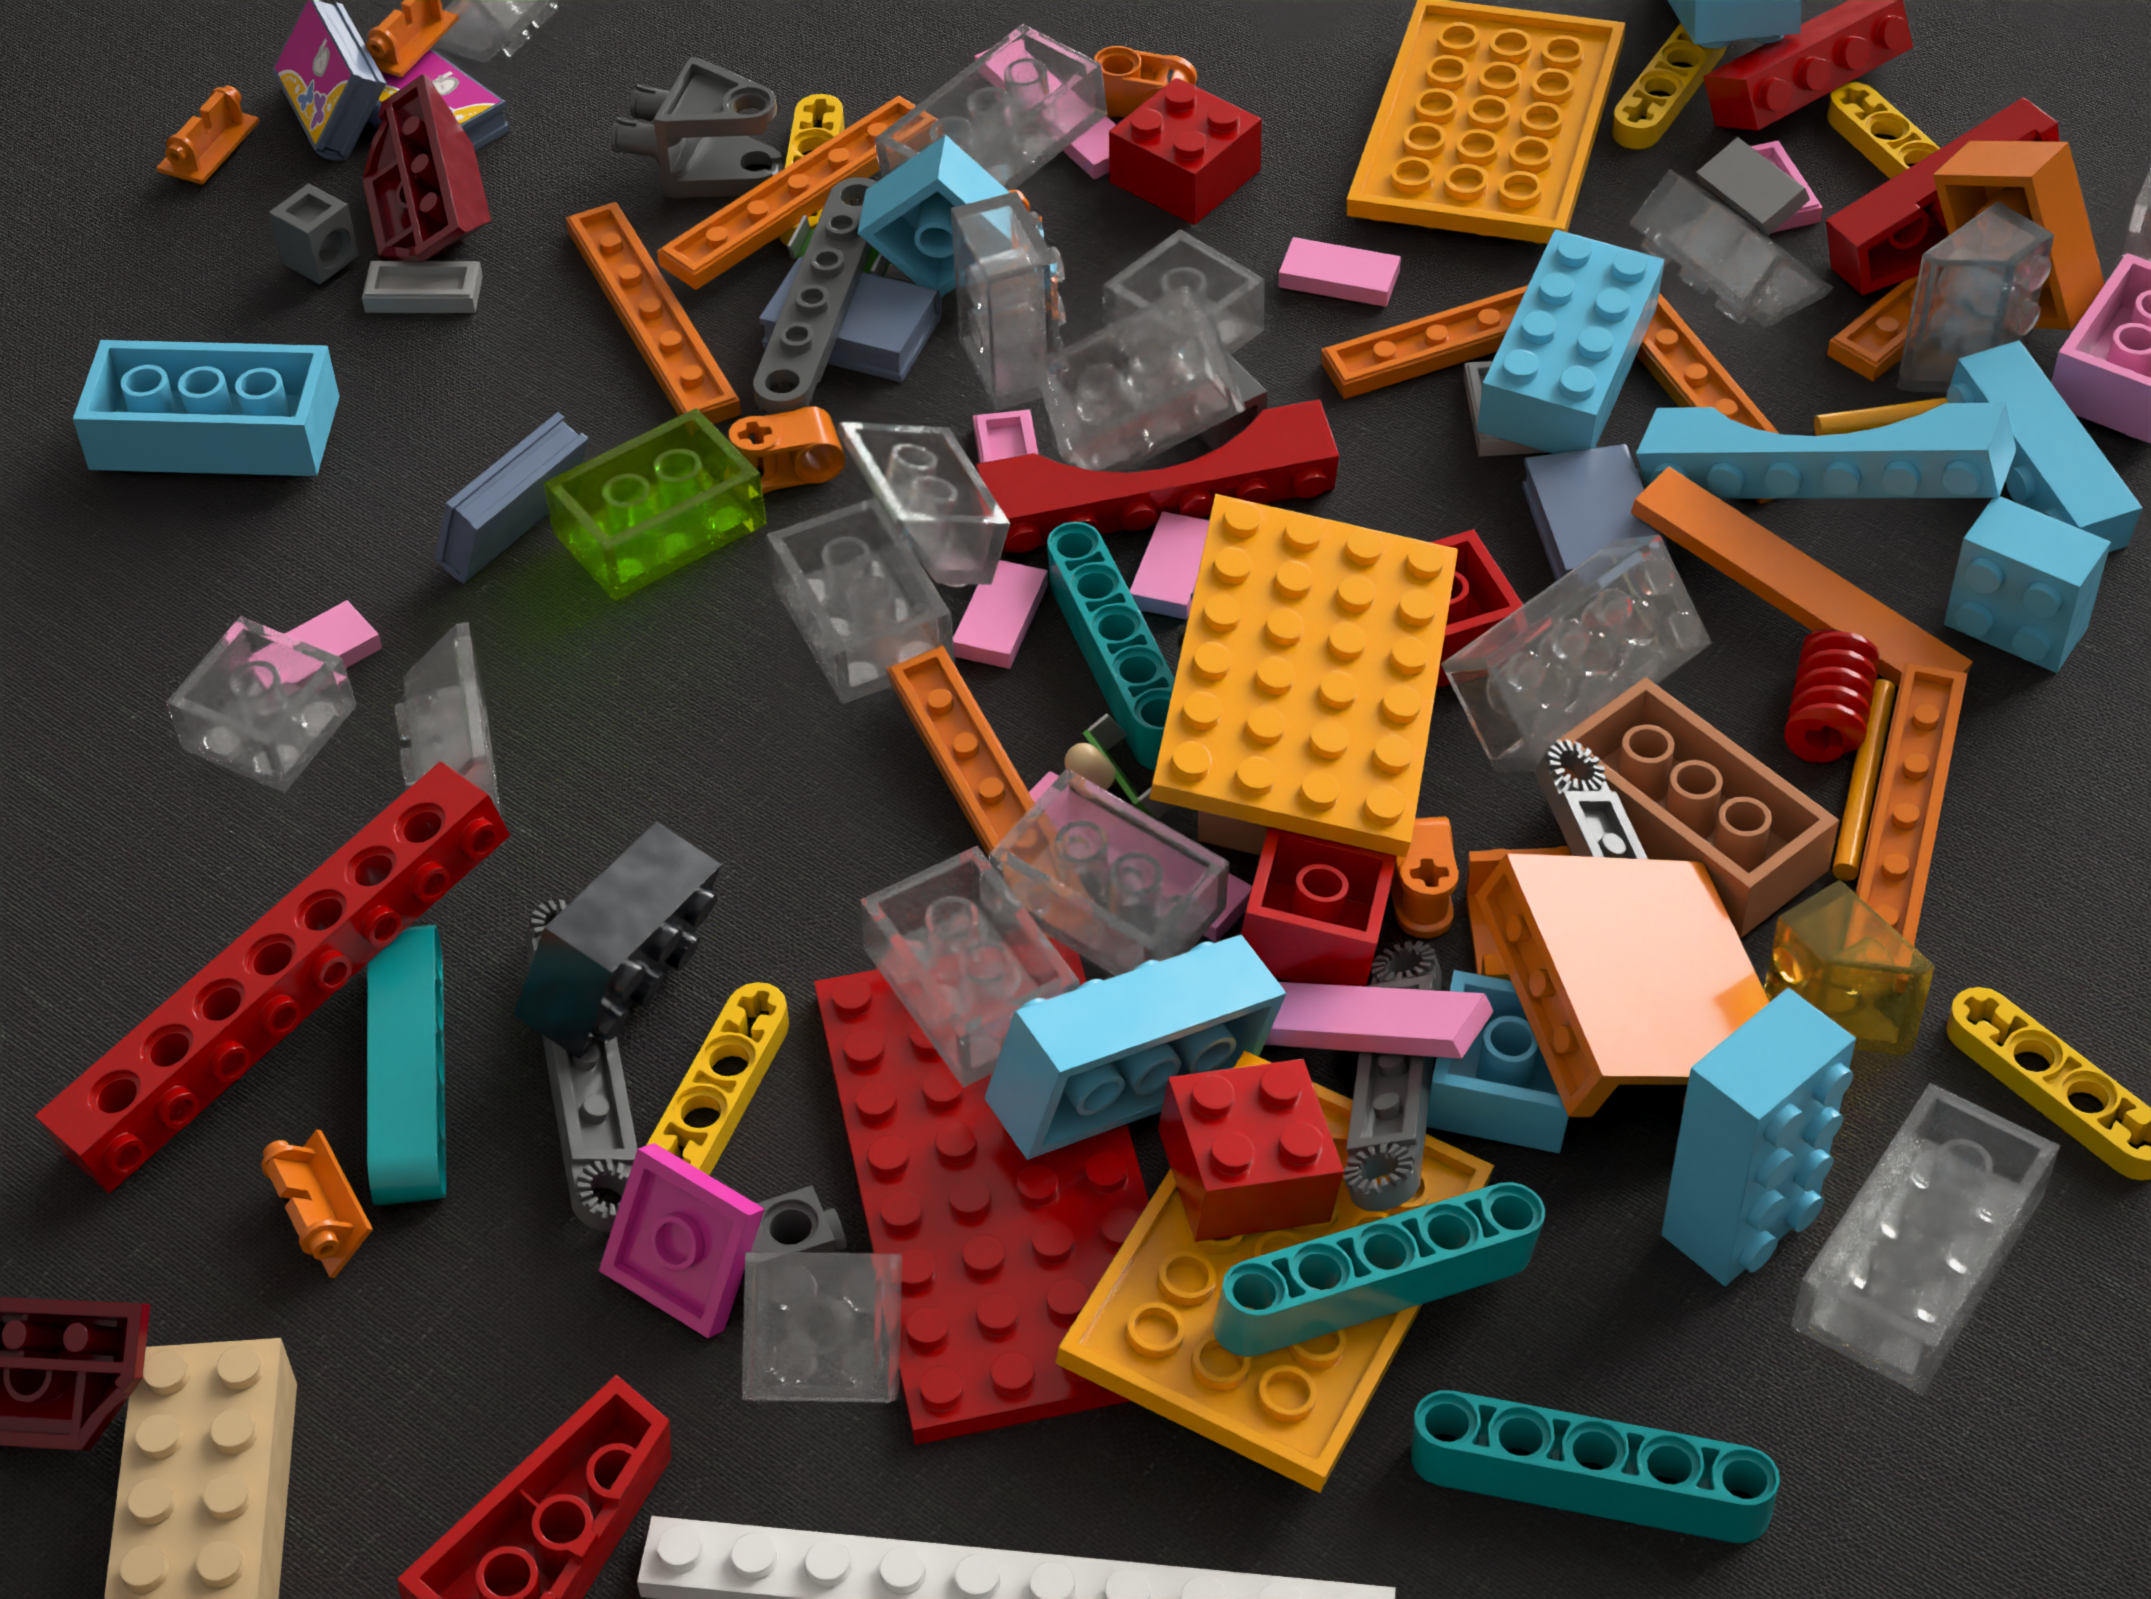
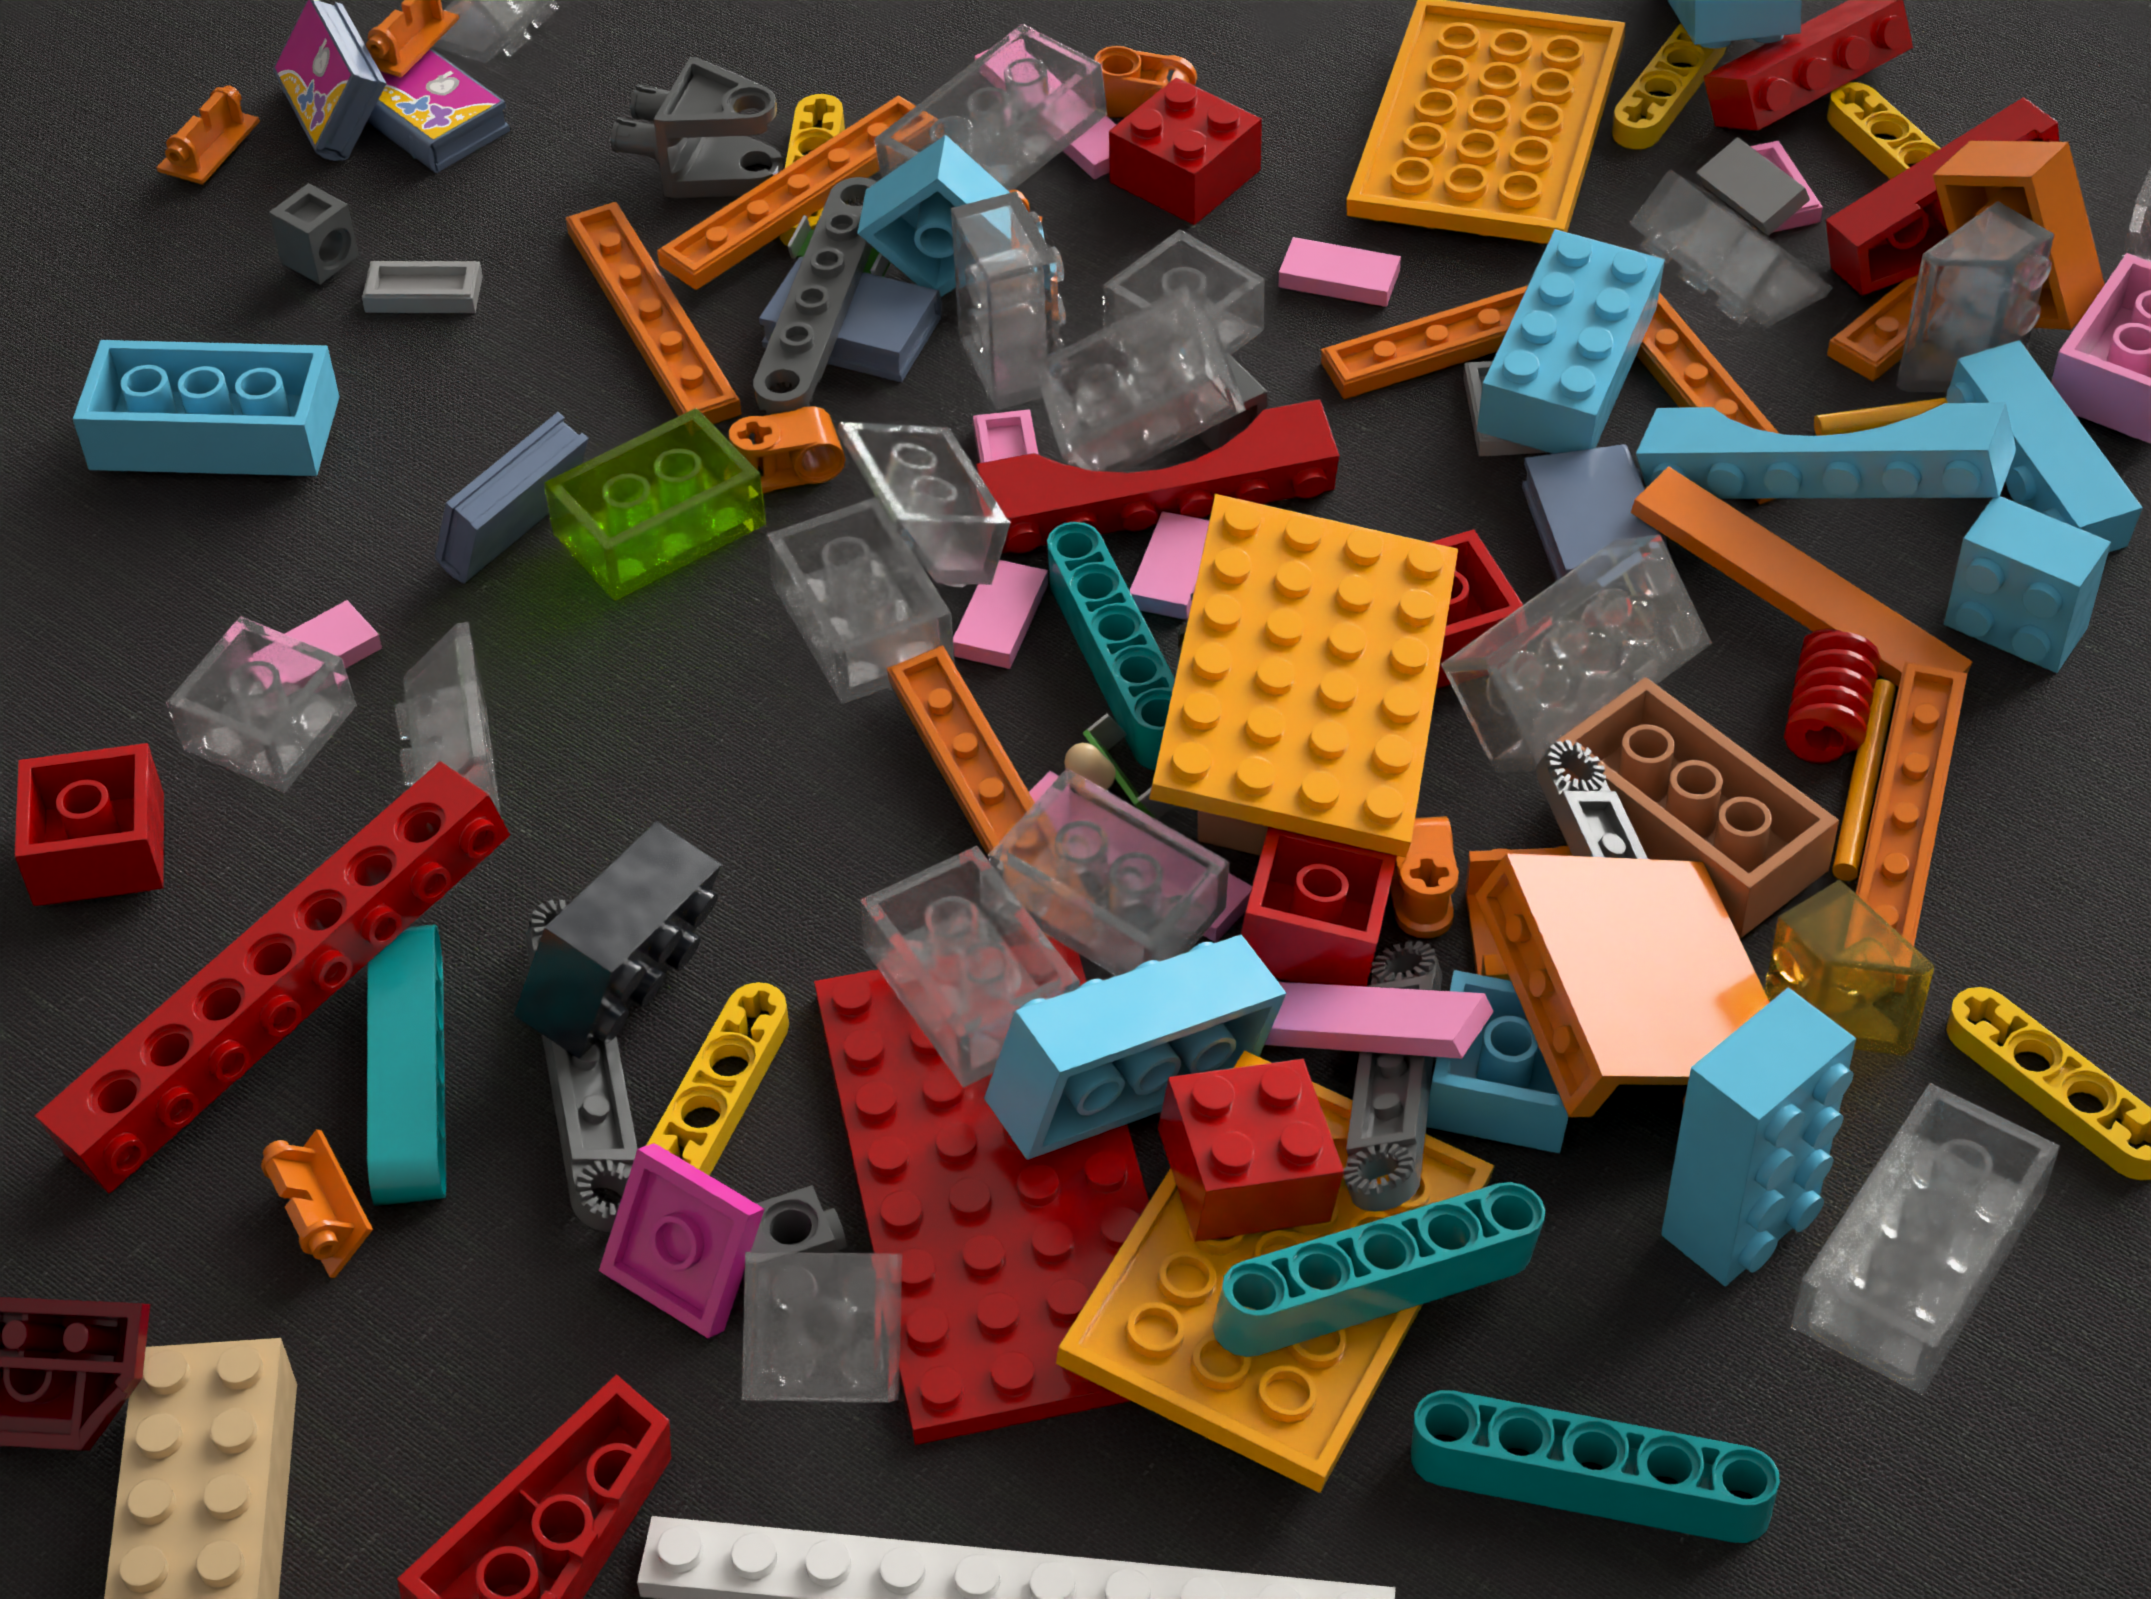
(90, 824): none -> red brick
(422, 177): dark red wedge -> none

